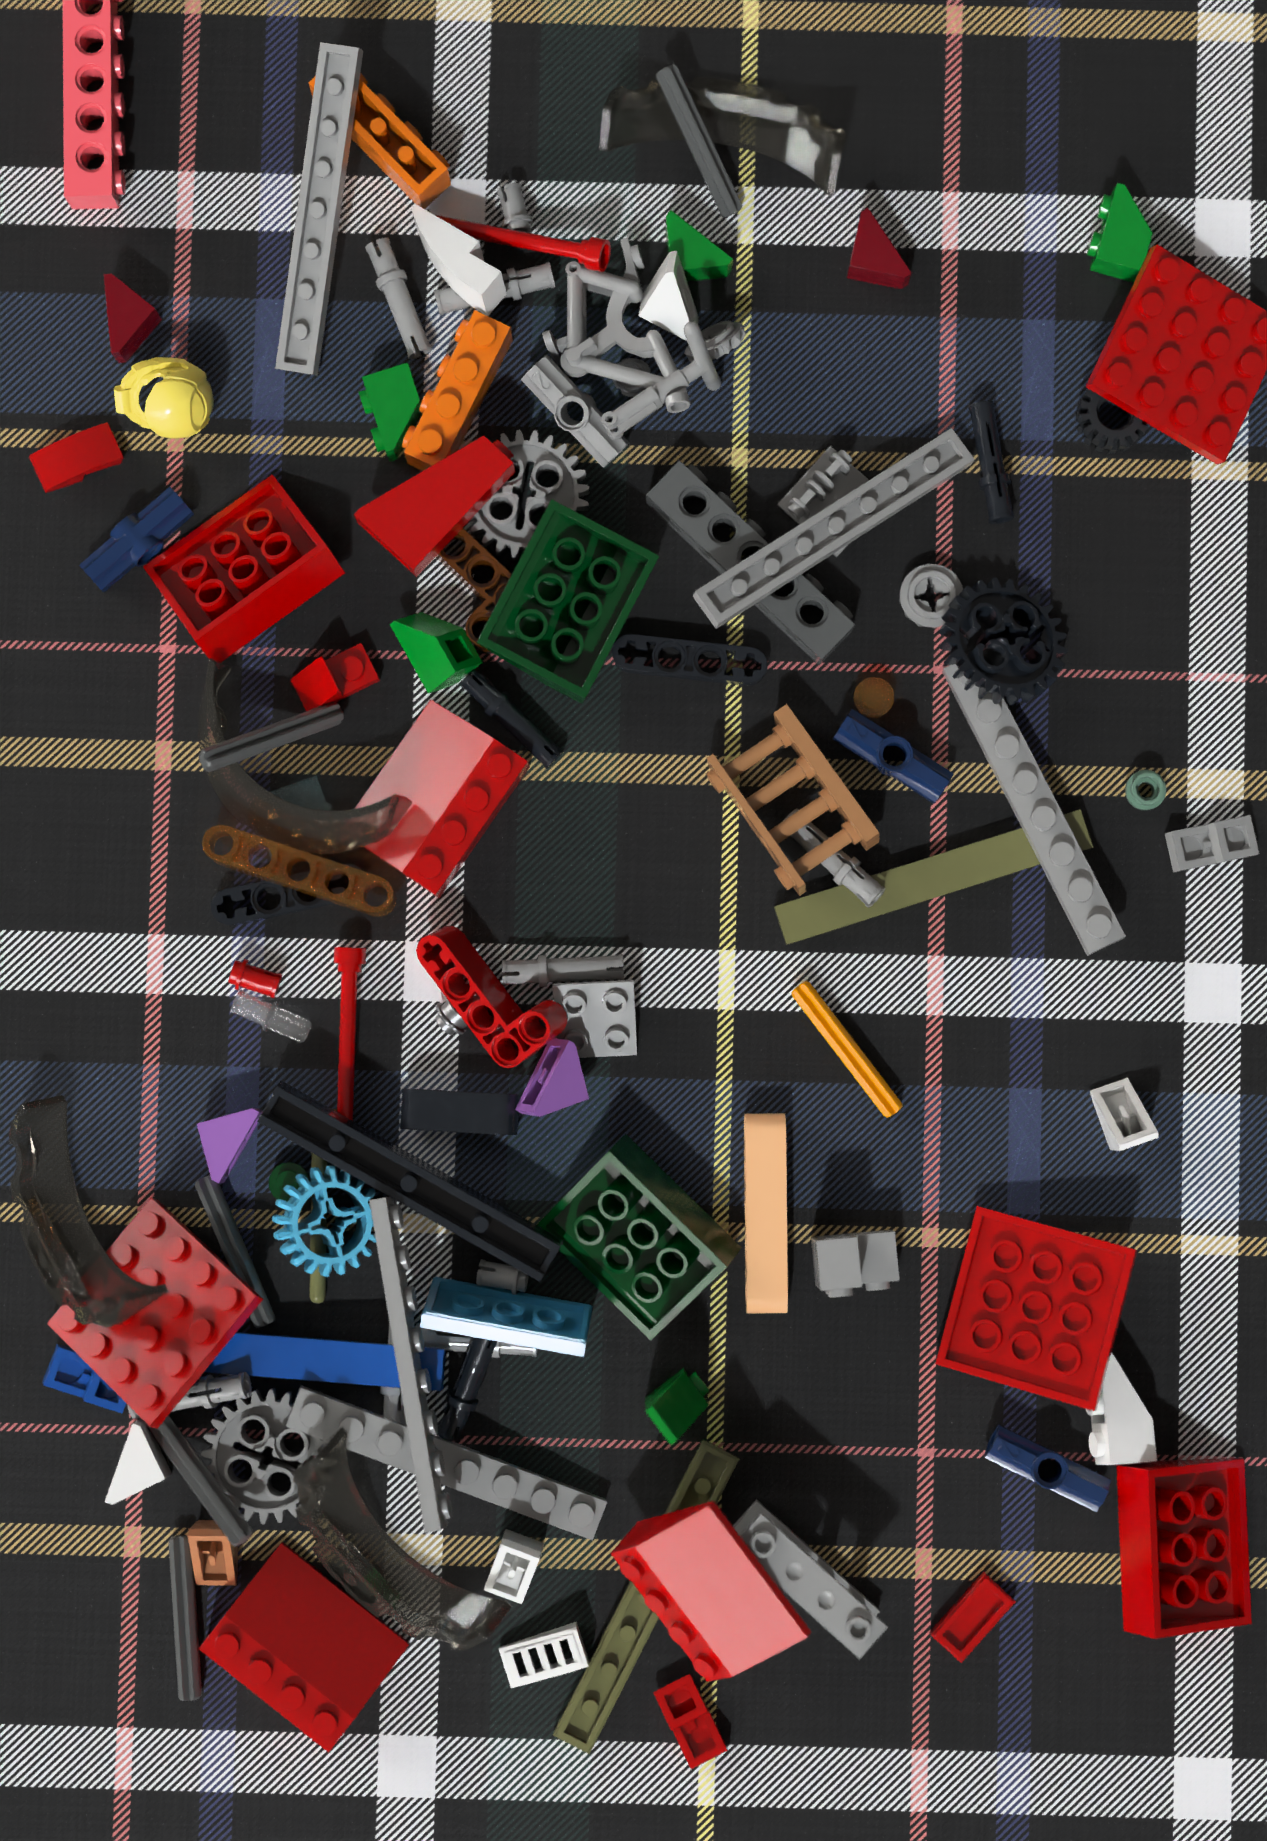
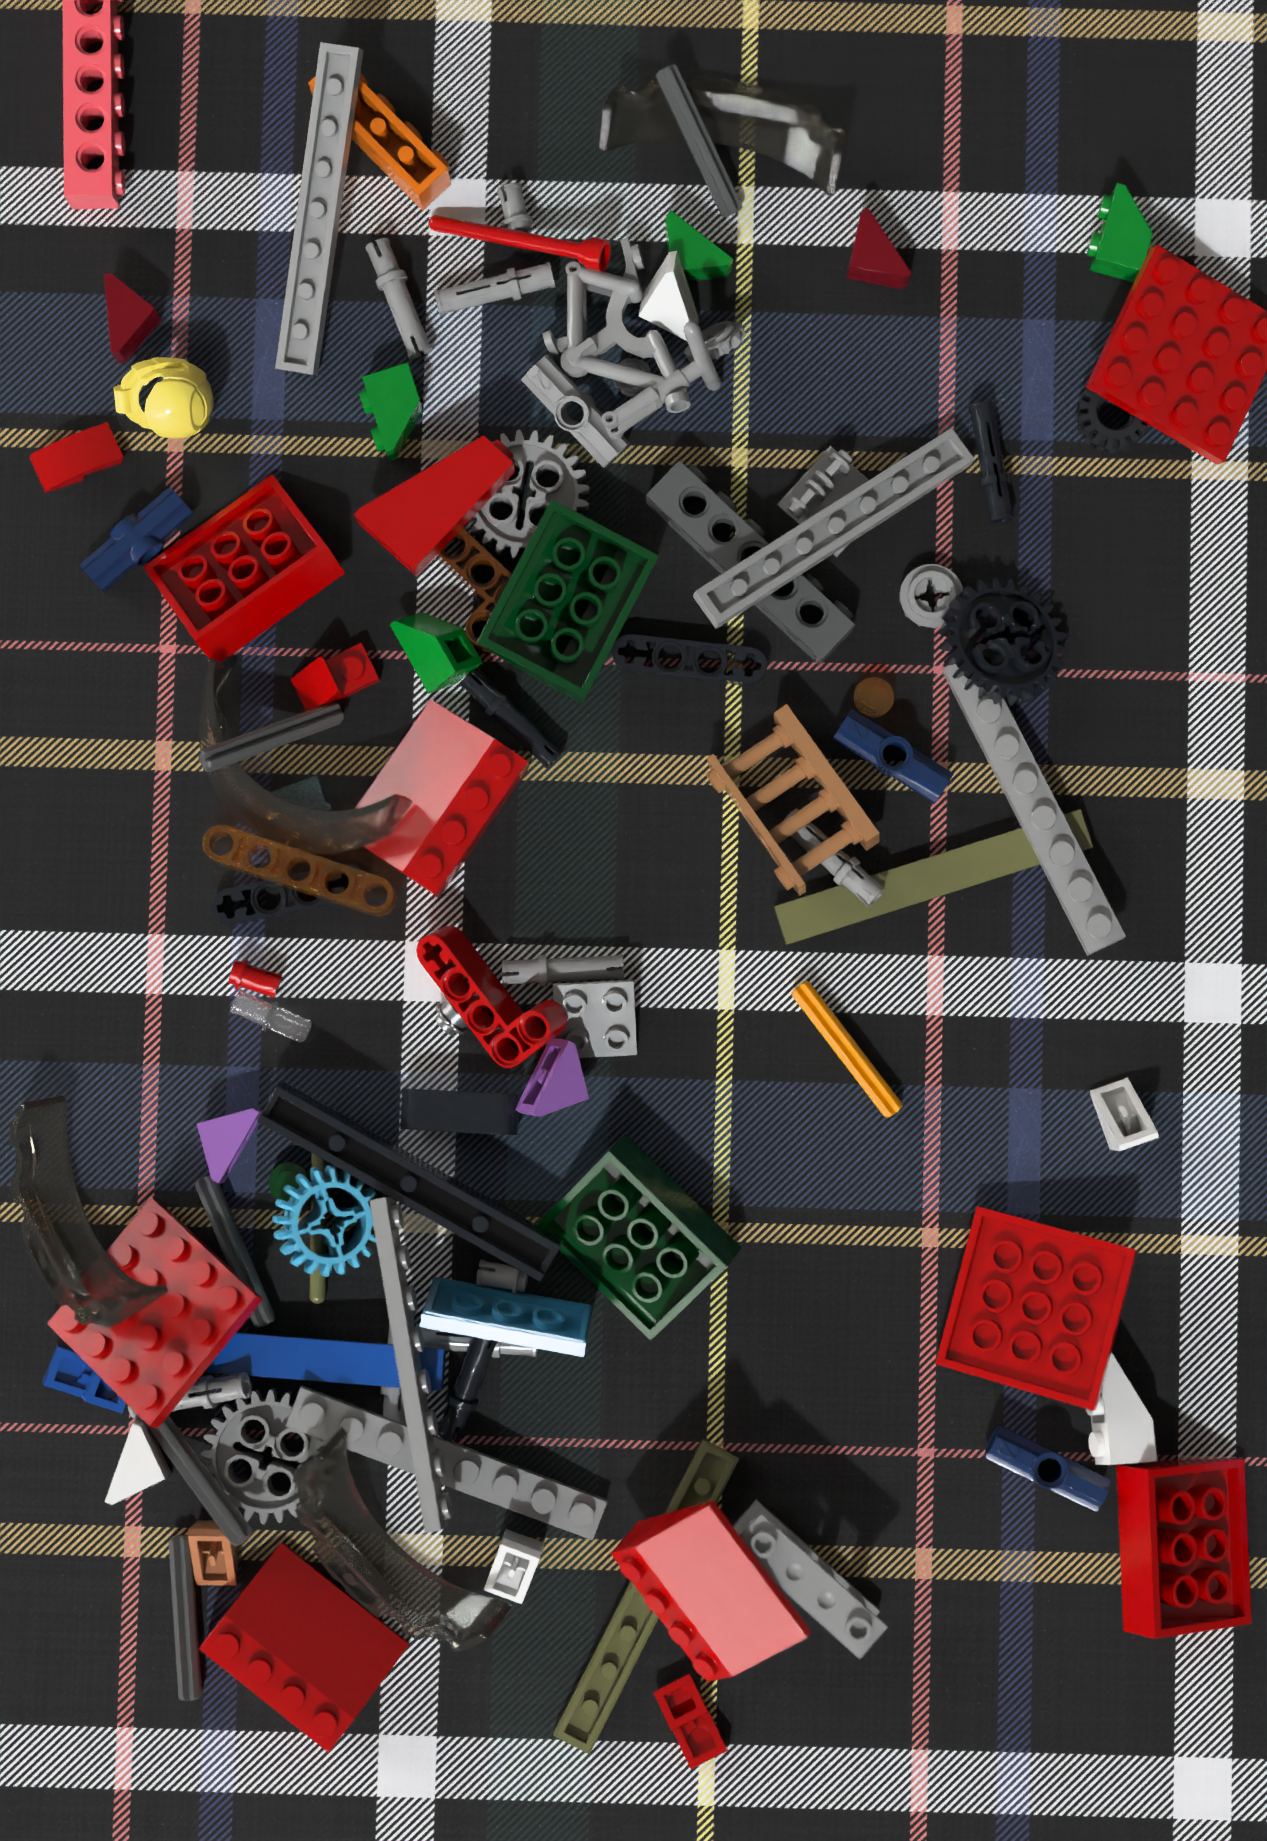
(349, 964): red piece -> none
(459, 392): orange brick -> none
(460, 261): white slope -> none
(578, 1661): white slope -> none
(677, 1404): green slope -> none
(765, 1213): light nougat beam -> none
(854, 1260): light grey brick -> none
(972, 1617): red tile -> none
(1157, 786): sand green plate -> none
(1211, 843): light grey slope -> none

